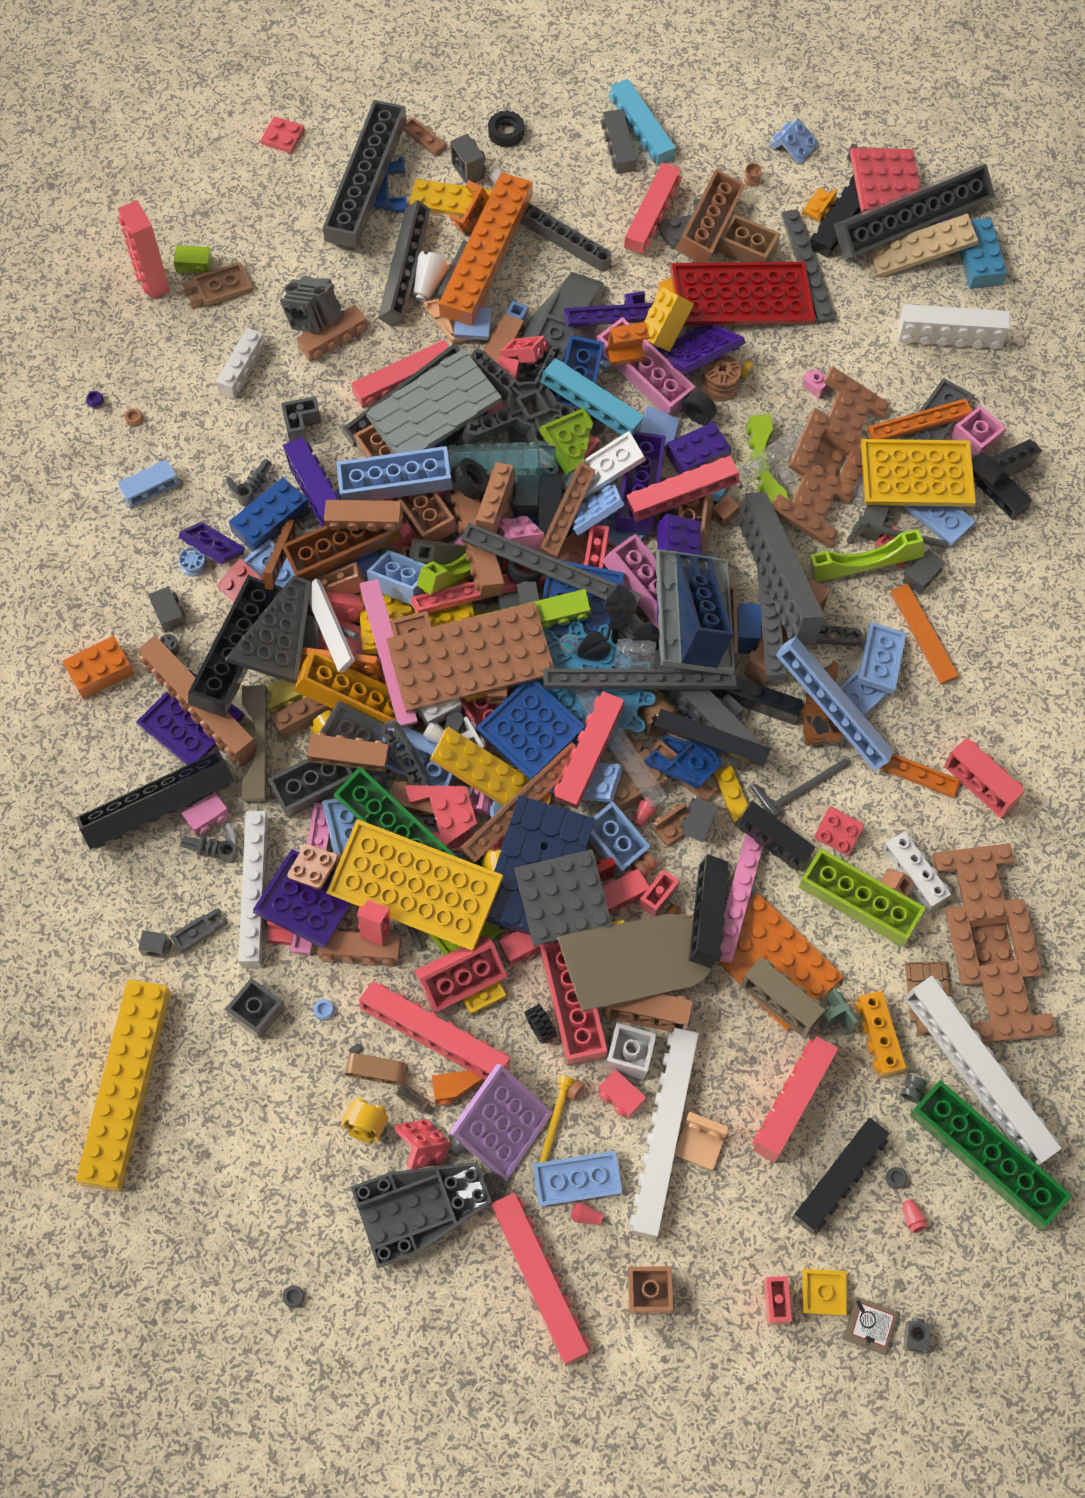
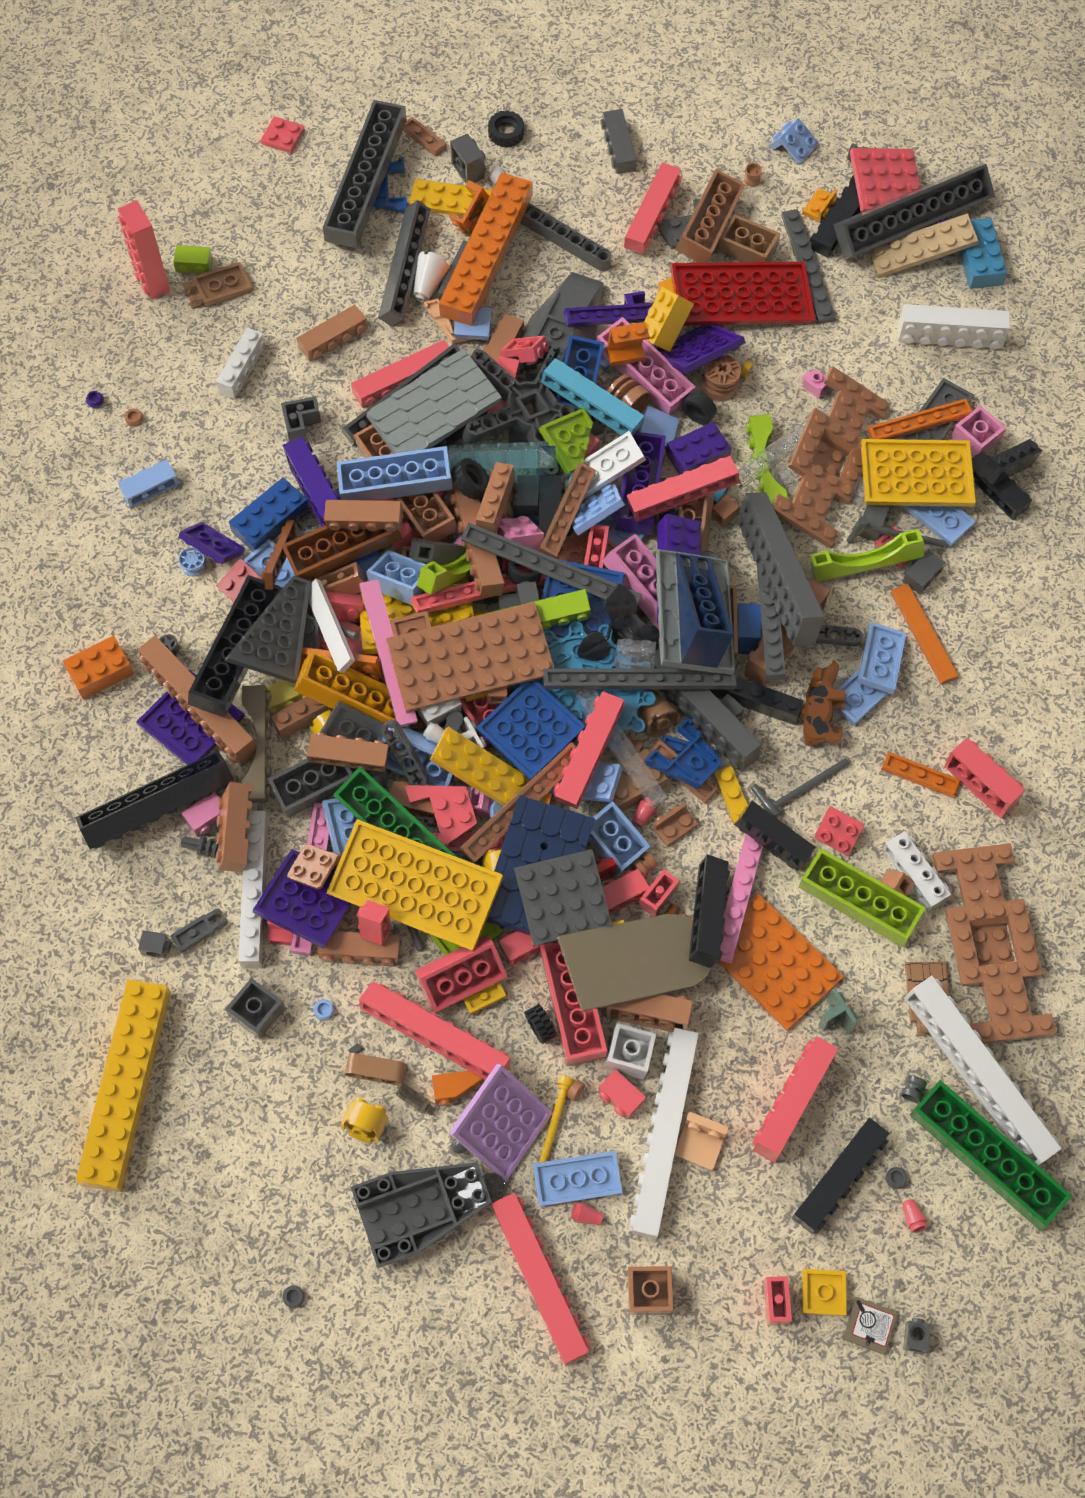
(166, 608): dark grey brick -> none
(233, 827): none -> nougat wedge
(251, 485): dark grey piece -> none
(310, 304): dark grey piece -> none
(427, 1143): coral bracket -> none
(518, 310): medium blue plate -> none
(569, 643): clear tile -> none
(630, 392): none -> nougat wheel
(642, 122): medium azure brick -> none
(700, 818): dark grey brick -> none
(712, 738): black tile -> none
(783, 997): dark tan brick -> none
(835, 703): light blue brick -> none
(880, 1034): light orange brick -> none

